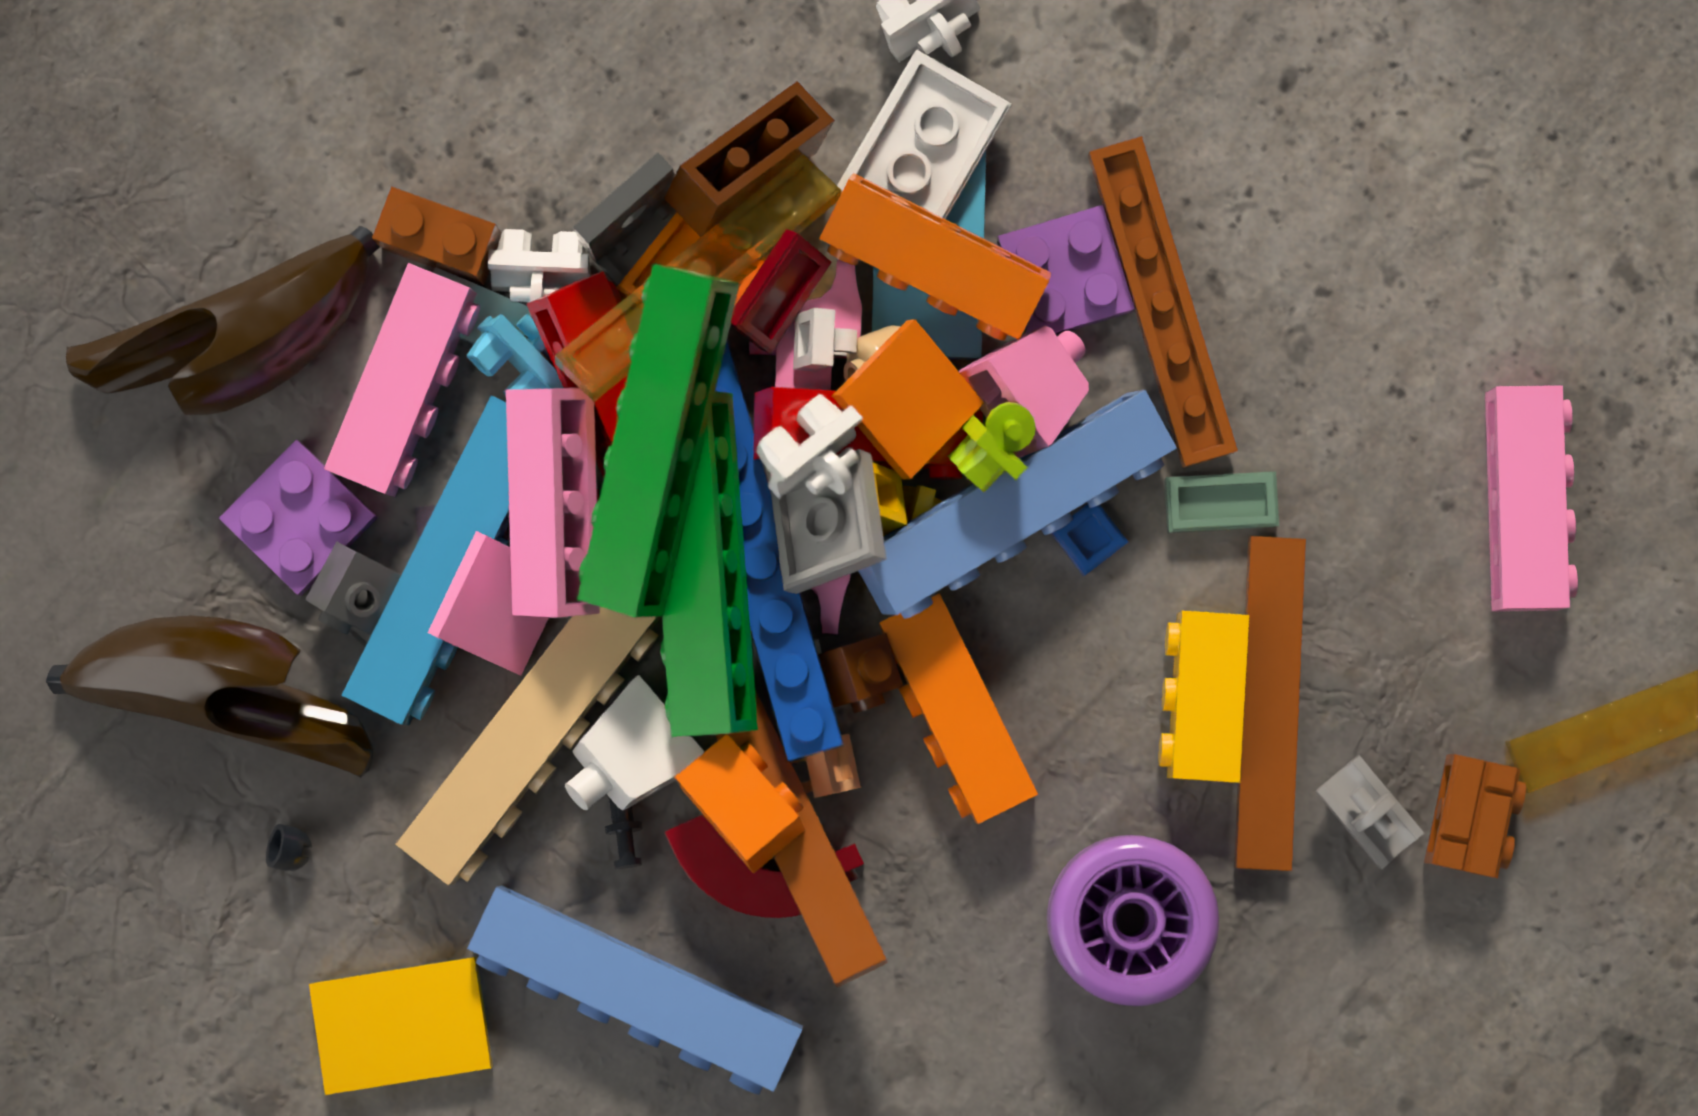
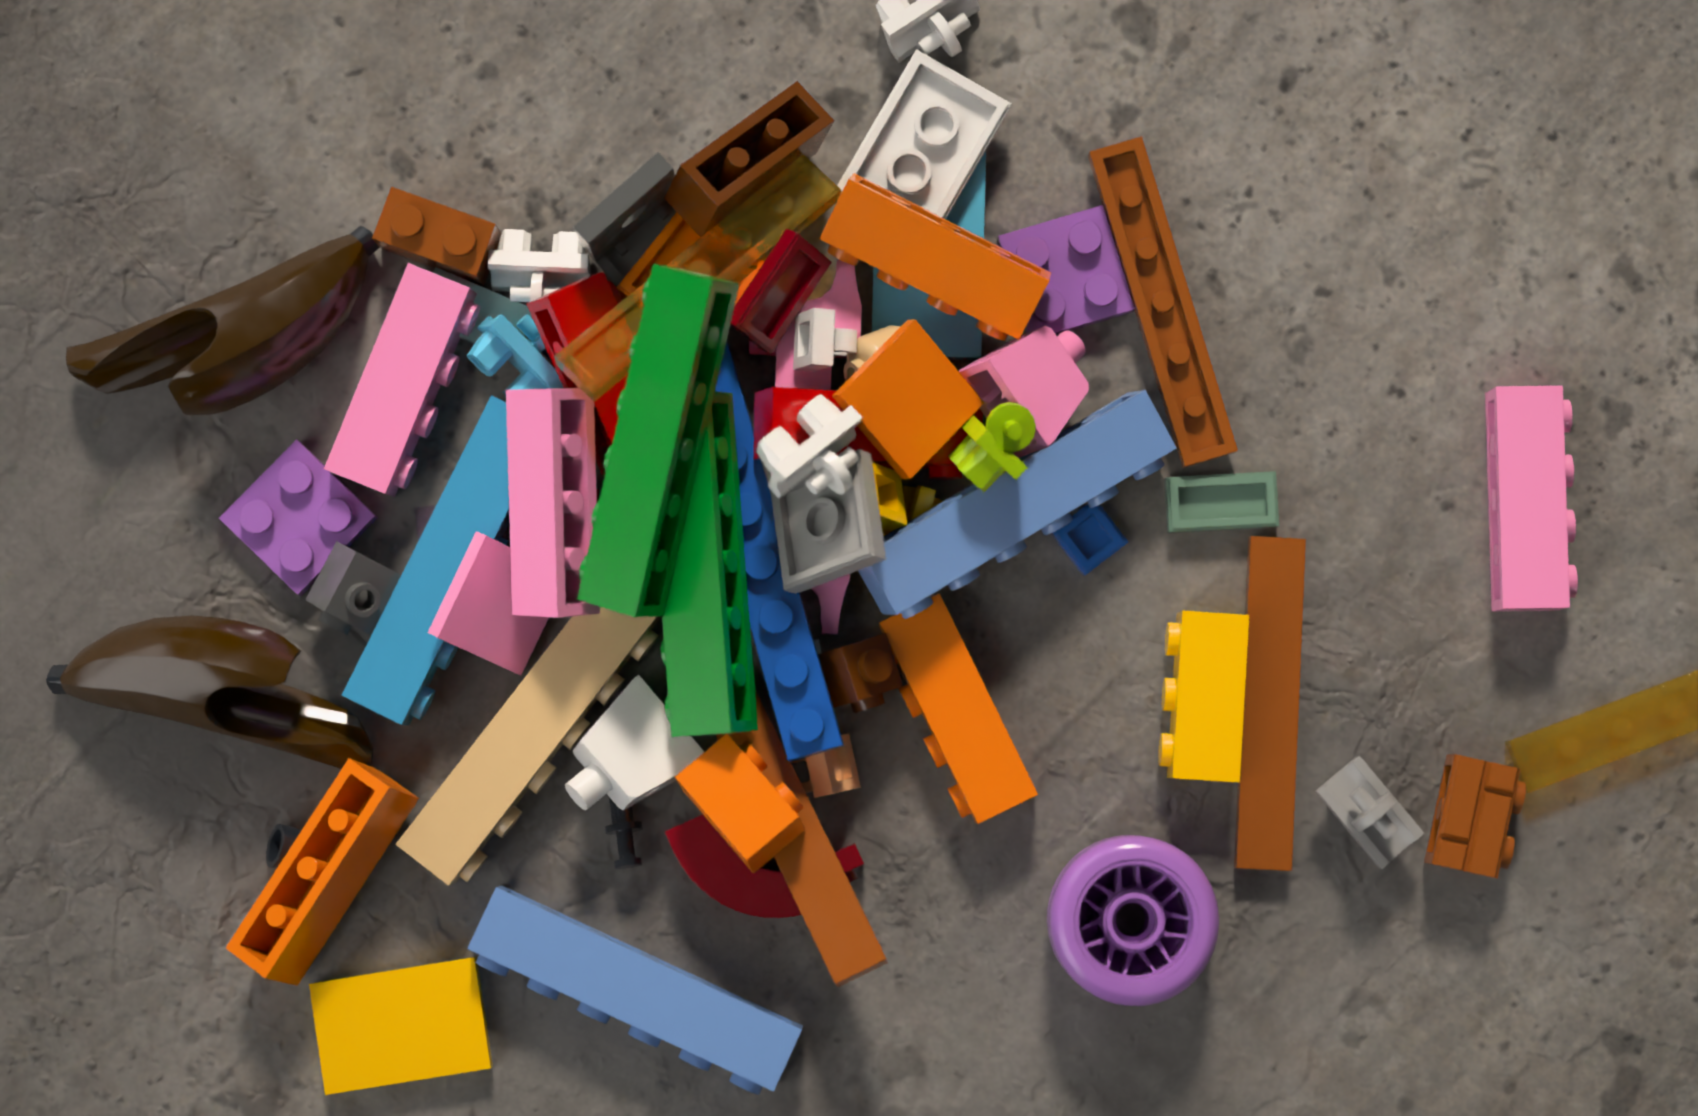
(322, 873): none -> orange brick

